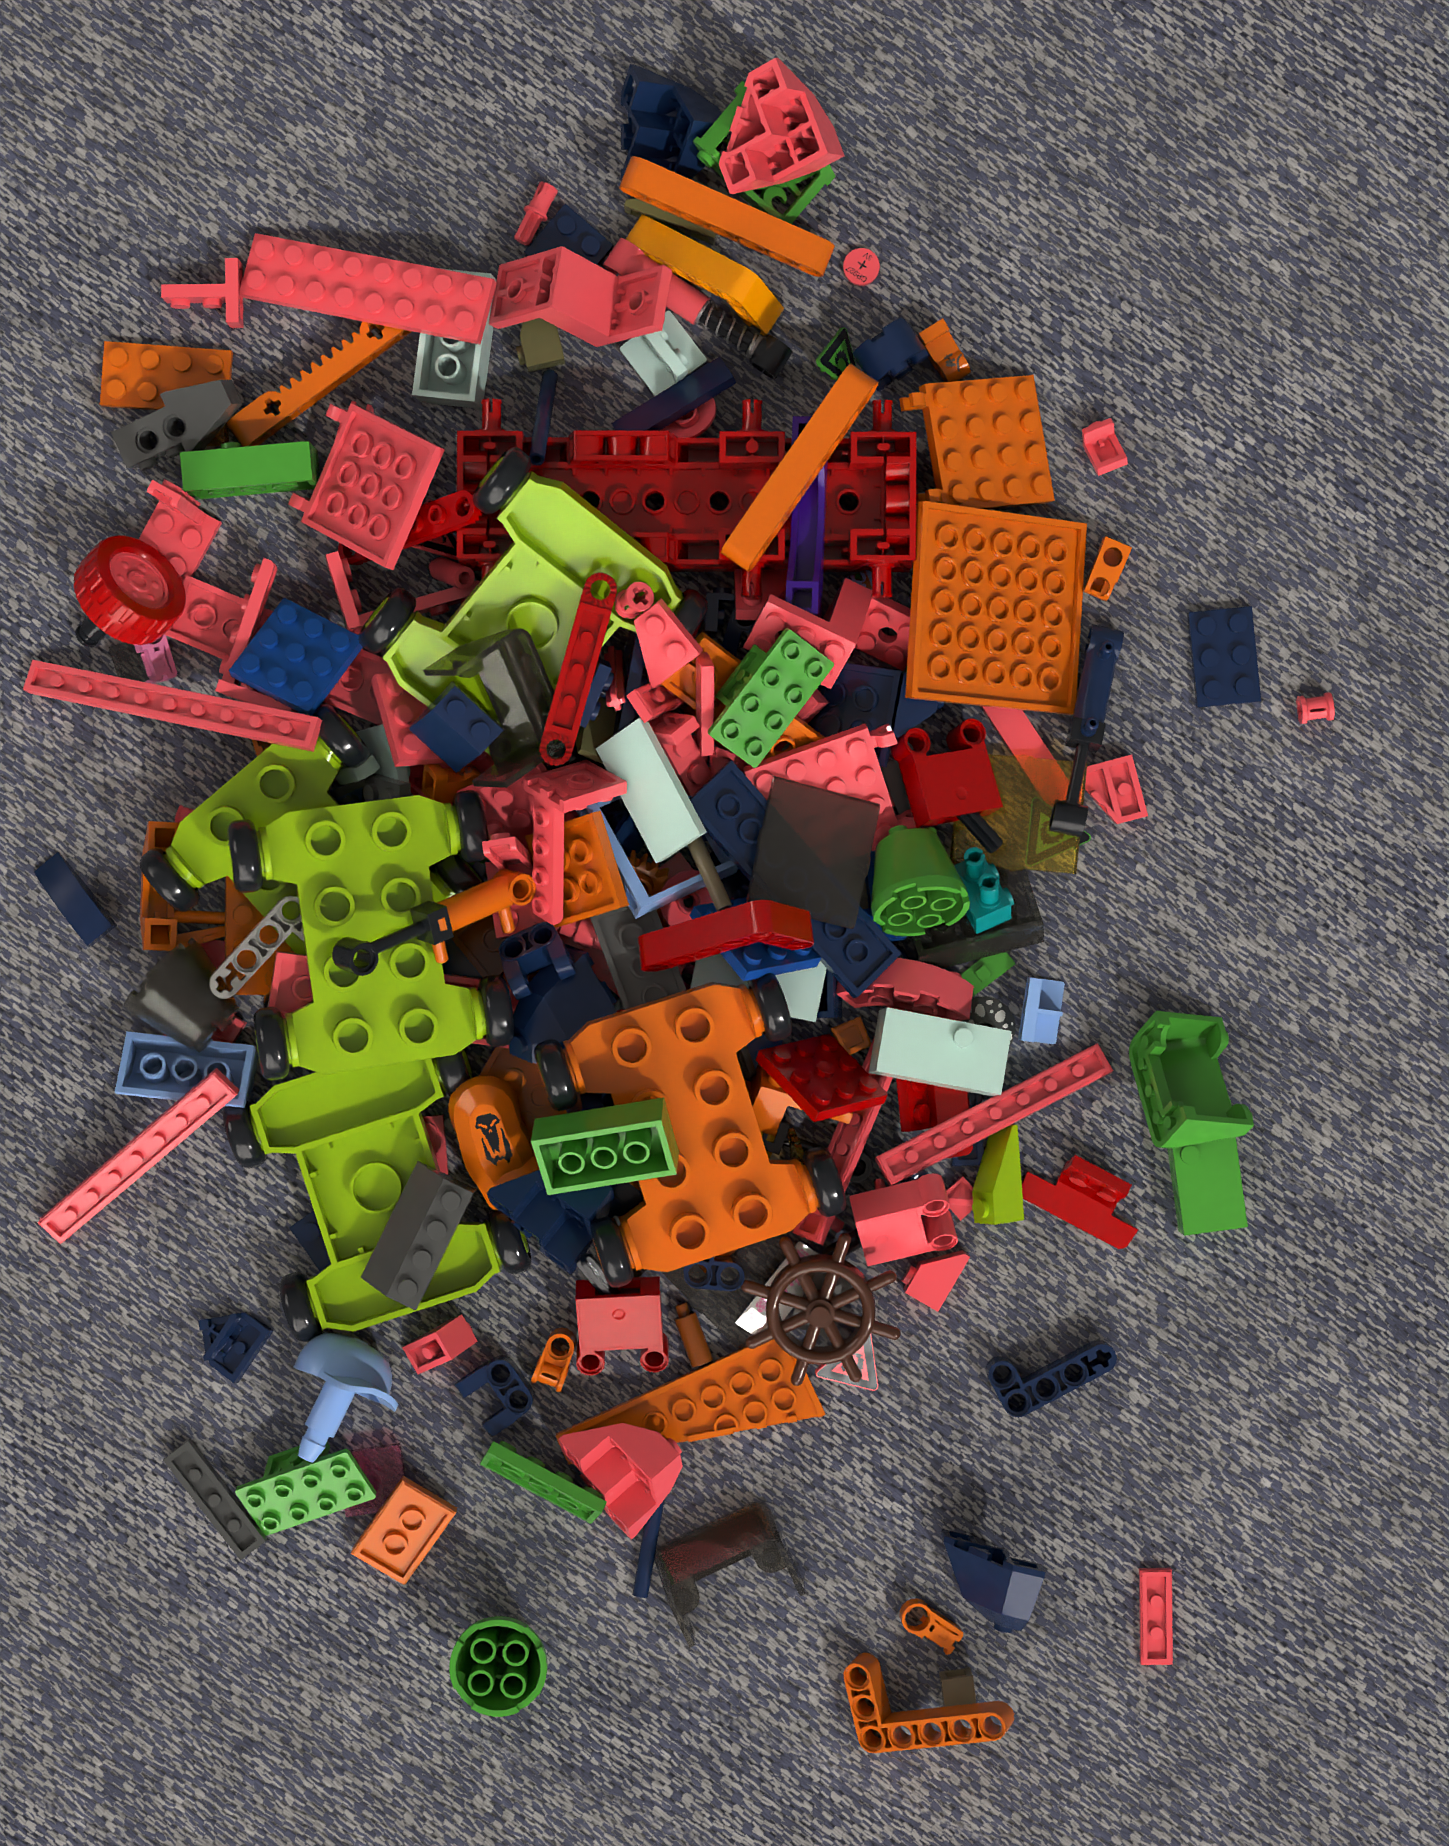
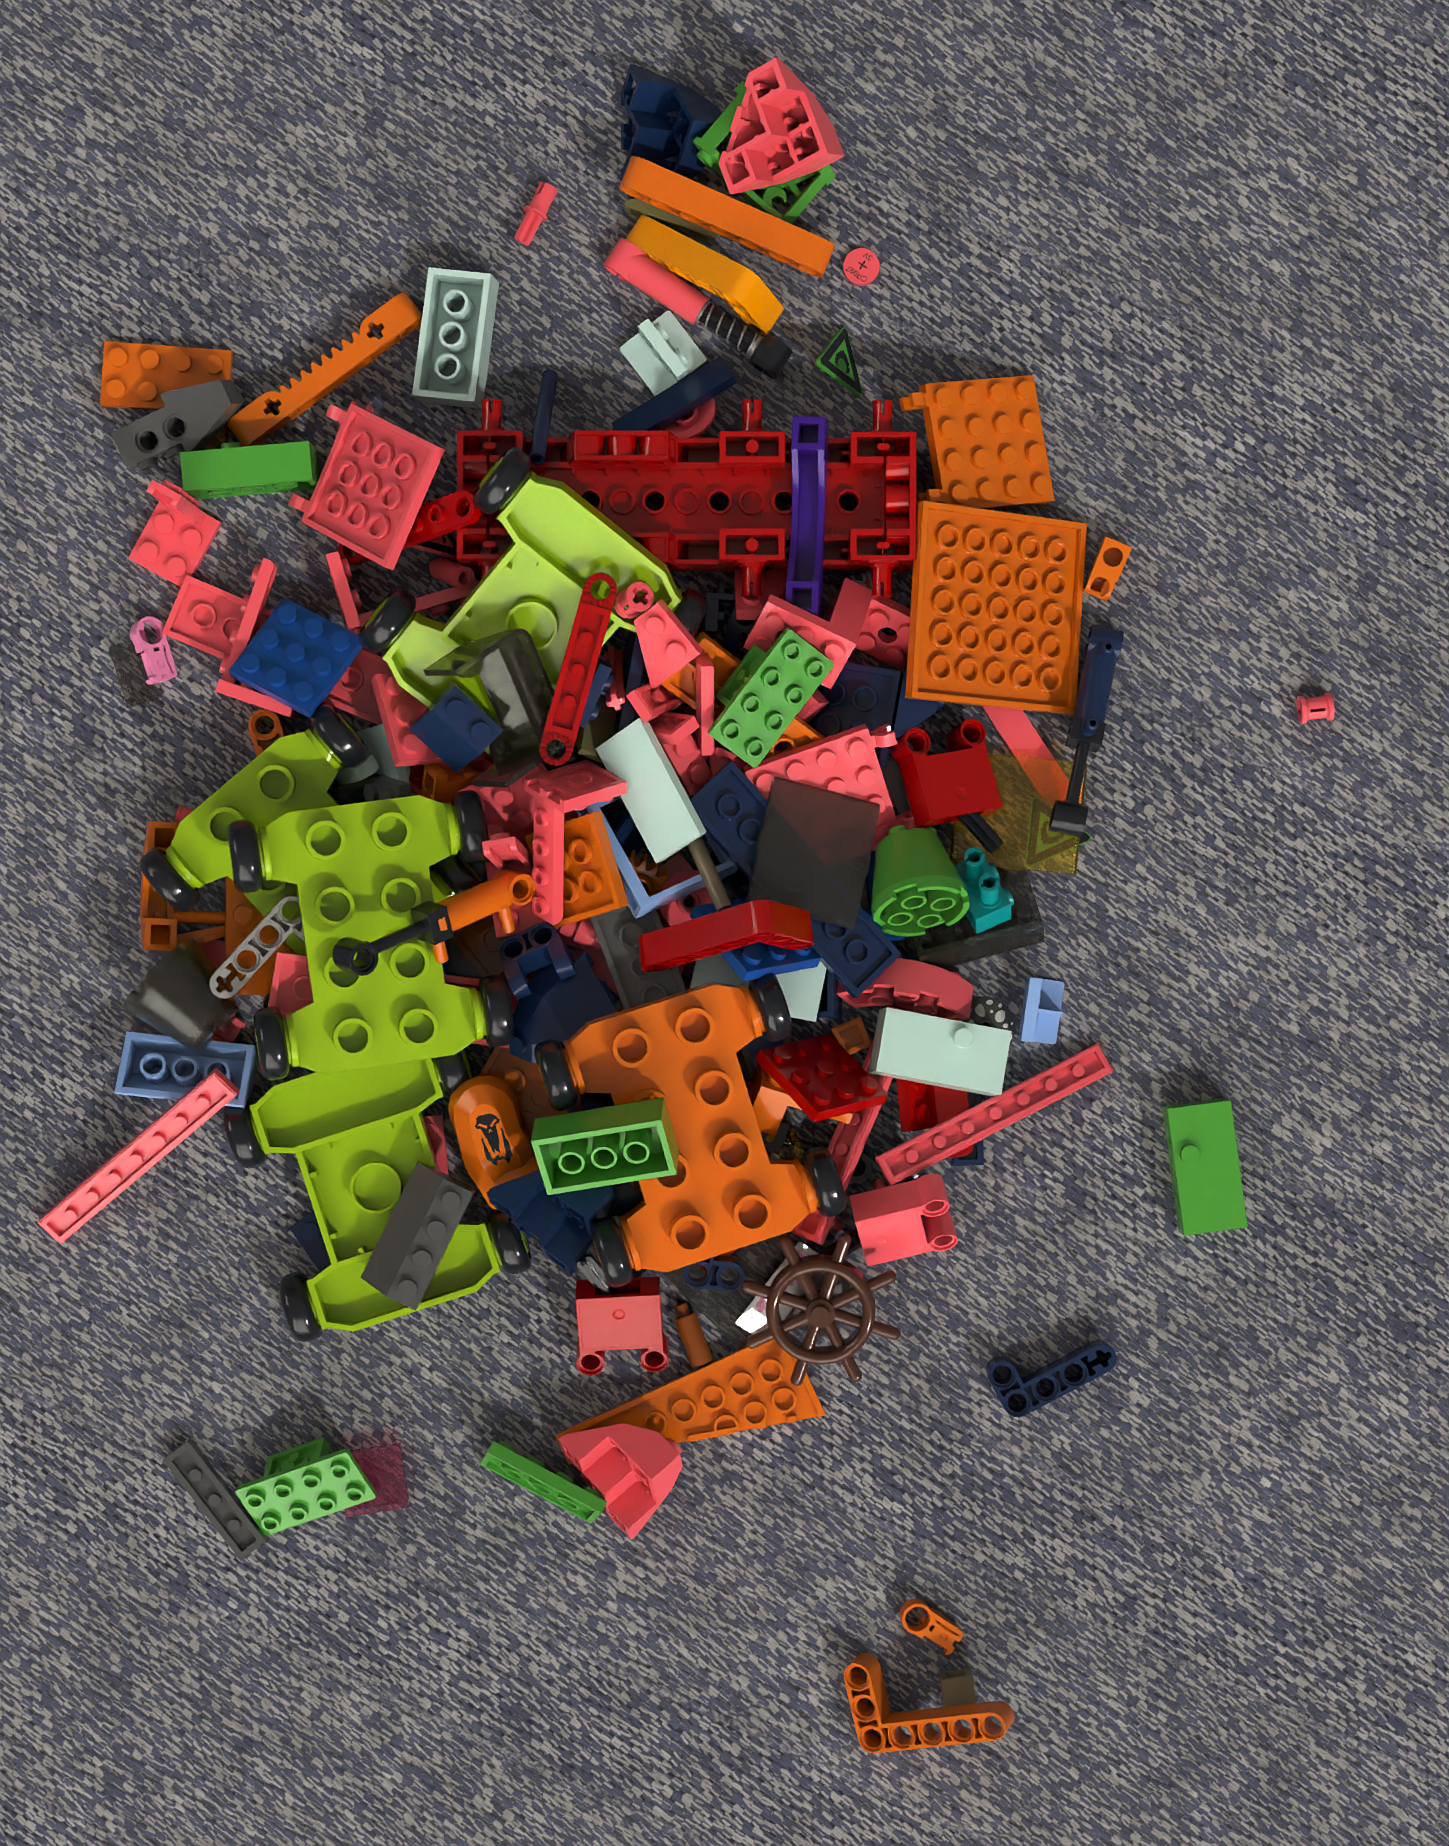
(74, 900): dark blue slope -> none
(127, 592): red wheel -> none
(173, 705): coral plate -> none
(211, 294): coral bracket -> none
(233, 1343): dark blue slope -> none
(347, 1369): light blue piece -> none
(368, 288): coral plate -> none
(404, 1530): orange tile -> none
(440, 1344): coral slope -> none
(494, 1682): bright green cone -> none
(503, 1388): dark blue piece -> none
(540, 345): olive slope -> none
(554, 1364): orange piece -> none
(573, 233): dark blue plate -> none
(580, 297): coral bracket -> none
(647, 1554): dark blue piece -> none
(718, 1545): clear smoke windscreen -> none
(799, 467): orange beam -> none
(865, 1361): piece -> none
(891, 353): dark blue brick -> none
(934, 1278): coral slope -> none
(944, 352): orange leg -> none
(960, 1197): coral tile -> none
(987, 970): bright green piece -> none
(993, 1581): dark blue brick -> none
(998, 1181): lime slope -> none
(1083, 1198): red plate -> none
(1103, 447): coral bracket -> none
(1116, 789): coral wing -> none
(1155, 1616): coral tile -> none
(1183, 1080): bright green windscreen -> none
(1224, 657): dark blue plate -> none

